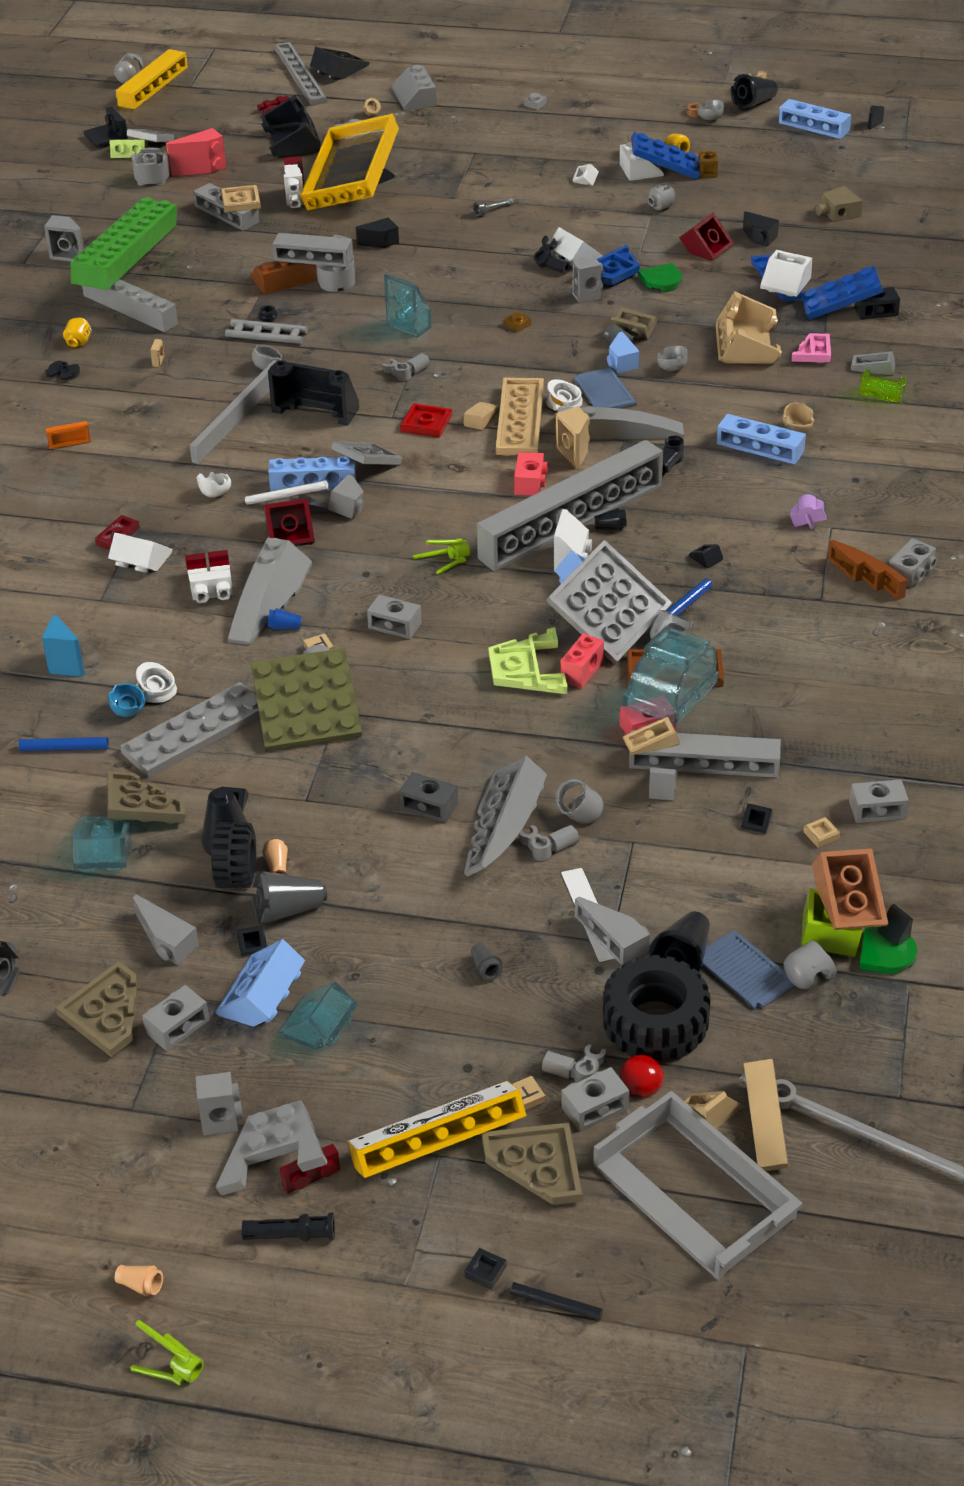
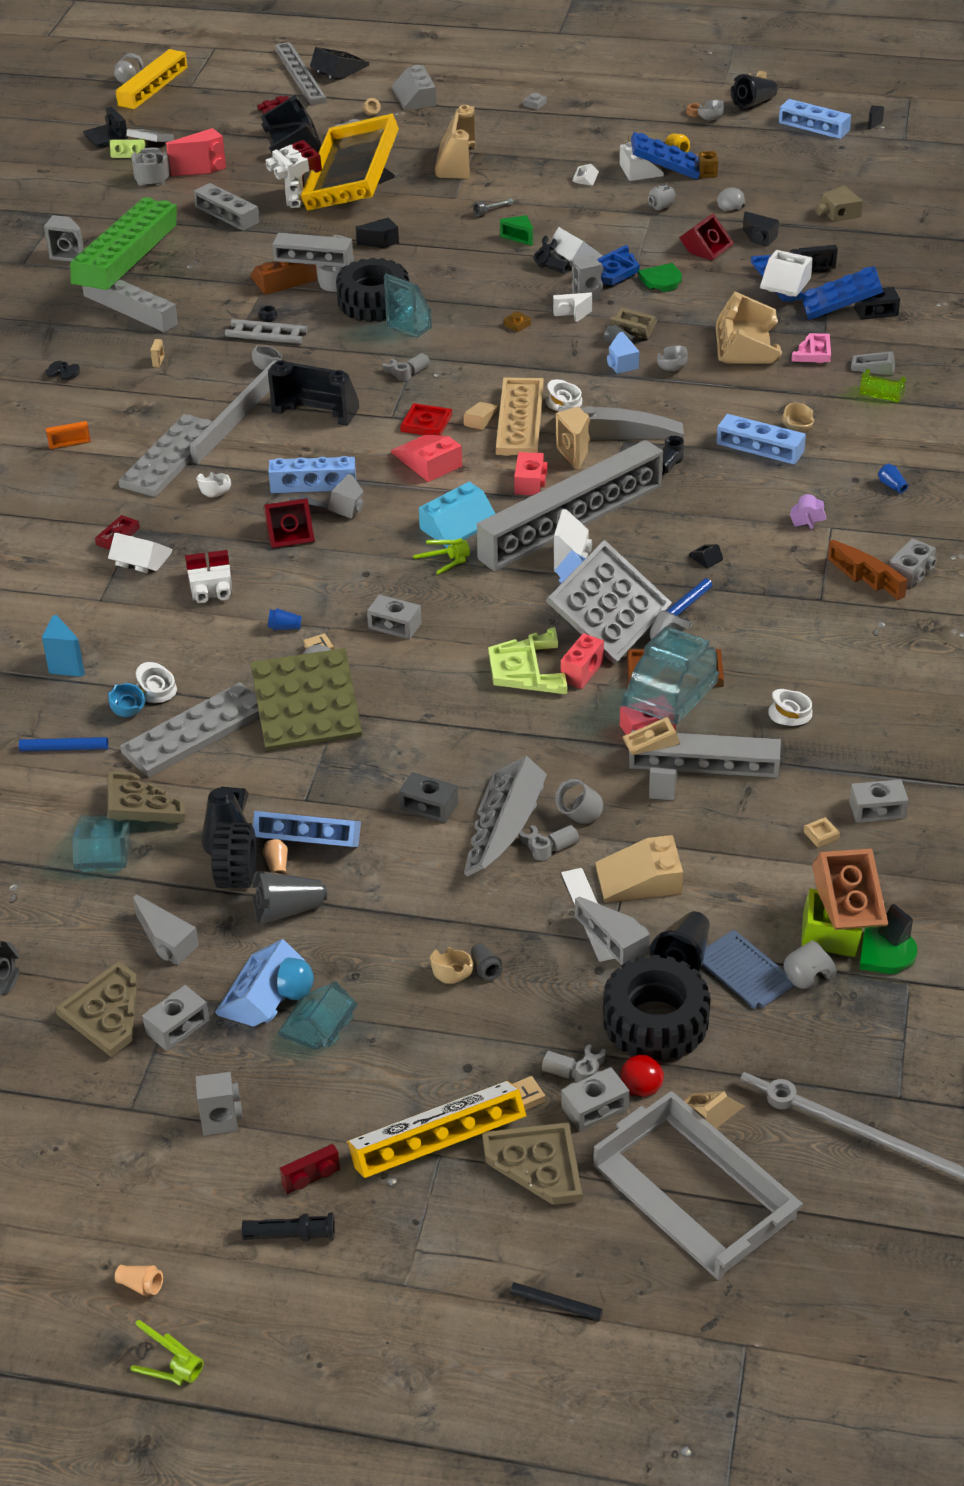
(77, 332): yellow head -> none
(164, 458): none -> light grey plate
(240, 198): tan tile -> none
(251, 940): black slope -> none
(270, 1136): light grey wing -> none
(272, 581): light grey wedge -> none
(288, 492): white bar -> none
(294, 161): none -> white hips
(294, 979): none -> dark azure hair
(306, 829): none -> light blue brick
(363, 289): none -> black tyre
(366, 452): light grey tile -> none
(430, 455): none -> coral slope
(451, 966): none -> tan hair
(454, 146): none -> tan windscreen
(455, 513): none -> medium azure slope
(485, 1268): black plate -> none
(517, 229): none -> green slope
(573, 304): none -> white slope
(604, 389): sand blue window -> none
(611, 520): black cone -> none
(641, 871): none -> tan slope
(731, 199): none -> light grey hair
(757, 818): black slope -> none
(766, 1115): tan tile -> none
(790, 708): none -> white piece
(822, 256): none -> black bracket
(893, 478): none -> blue cone

